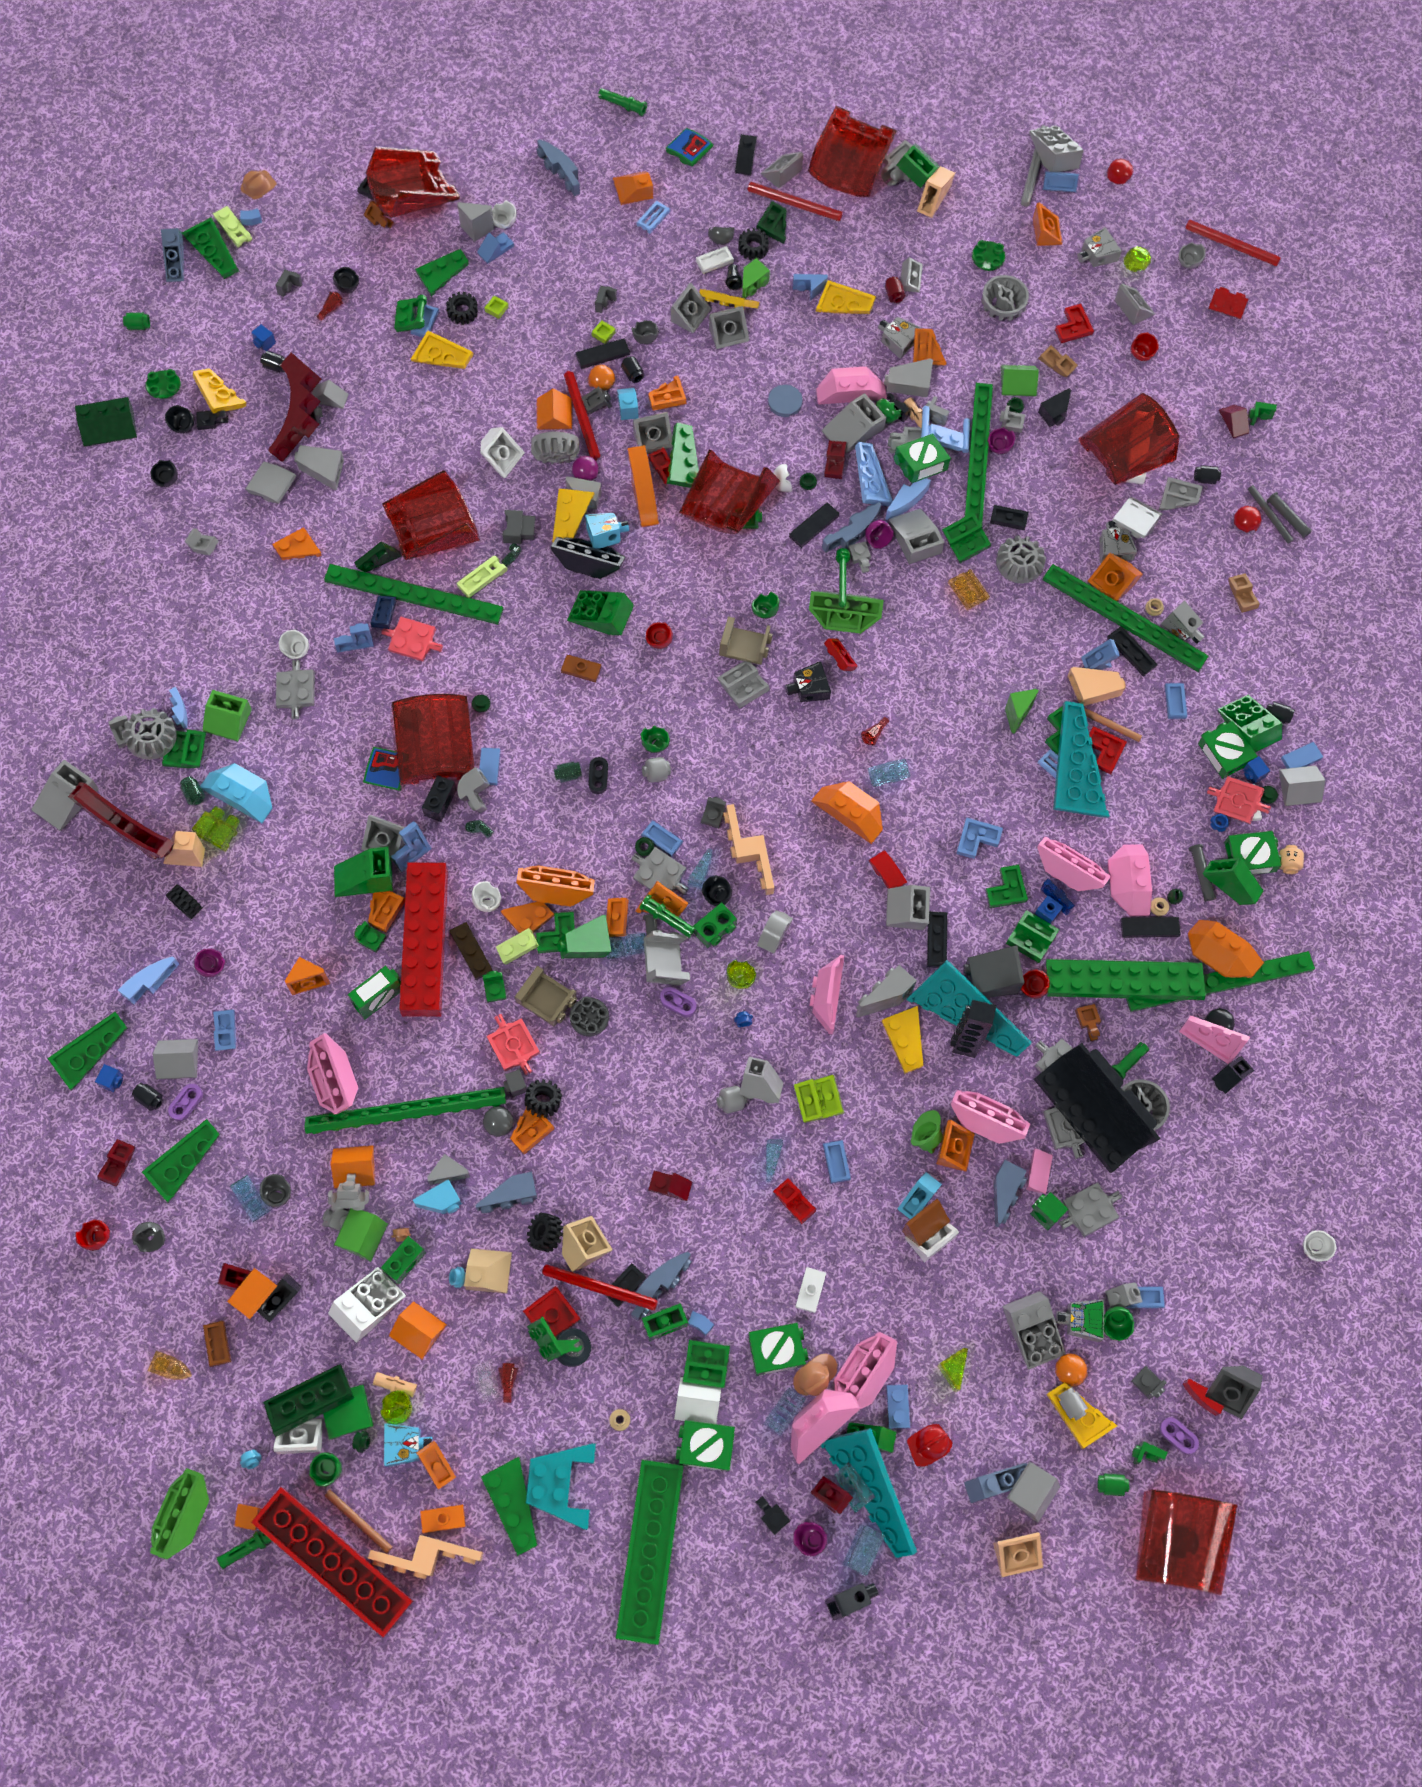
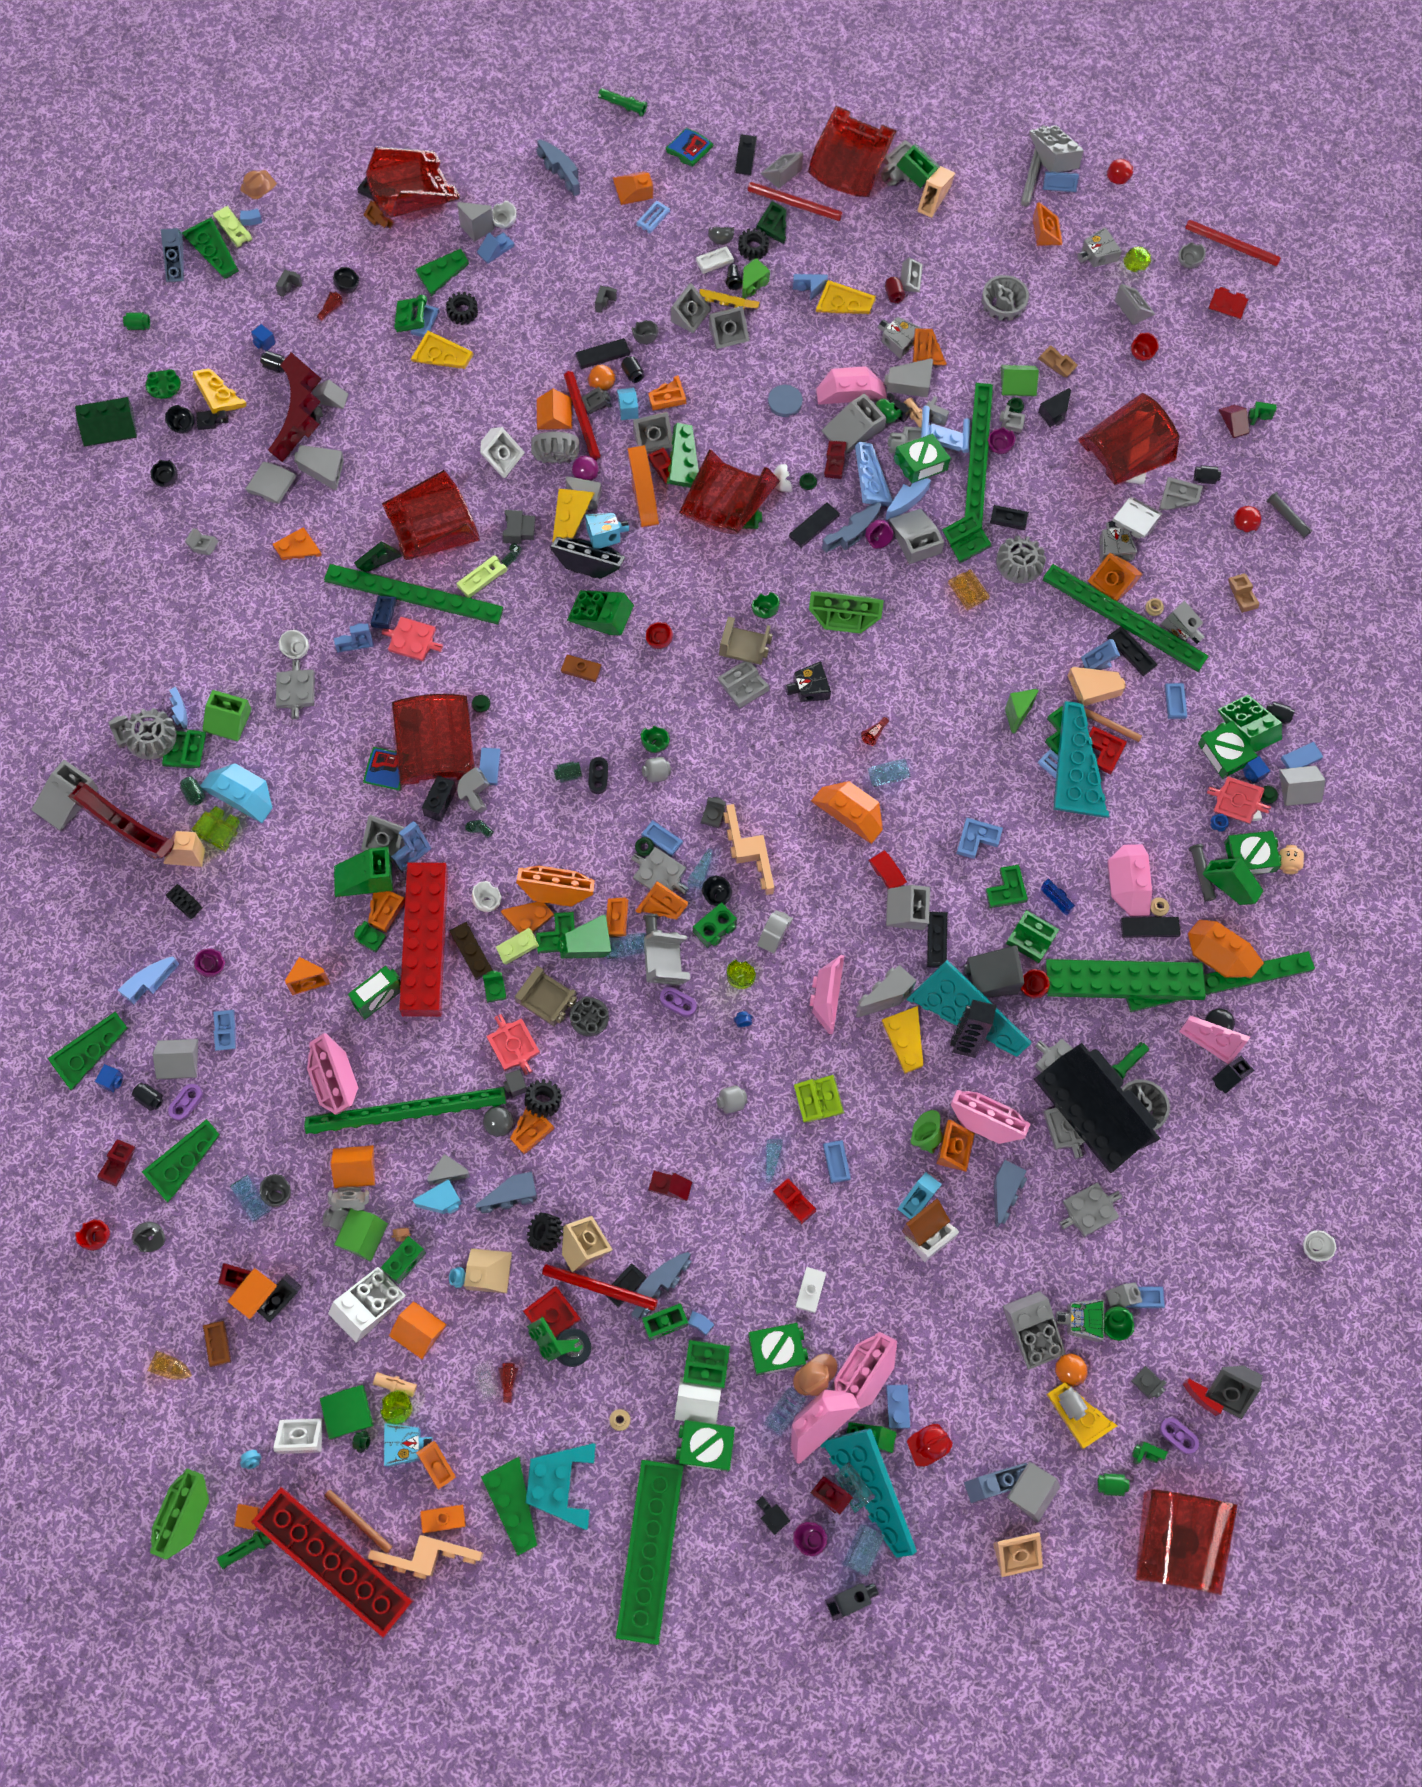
(308, 1400): dark green tile -> none
(325, 1462): green hair -> none
(348, 1189): light grey plate -> none
(496, 307): lime plate -> none
(603, 332): lime plate -> none
(660, 912): green pin -> none
(761, 1081): light grey slope -> none
(840, 654): red plate -> none
(842, 558): green piece -> none
(860, 554): light grey plate -> none
(953, 1369): clear neon green slope -> none
(988, 255): green dish -> none
(1039, 1171): bright pink slope -> none
(1046, 914): blue plate -> none
(1048, 1210): green brick -> none
(1071, 866): bright pink wedge -> none
(1077, 326): red plate -> none
(1089, 1018): dark orange plate -> none
(1171, 896): dark green hinge -> none
(1270, 514): dark grey bar -> none

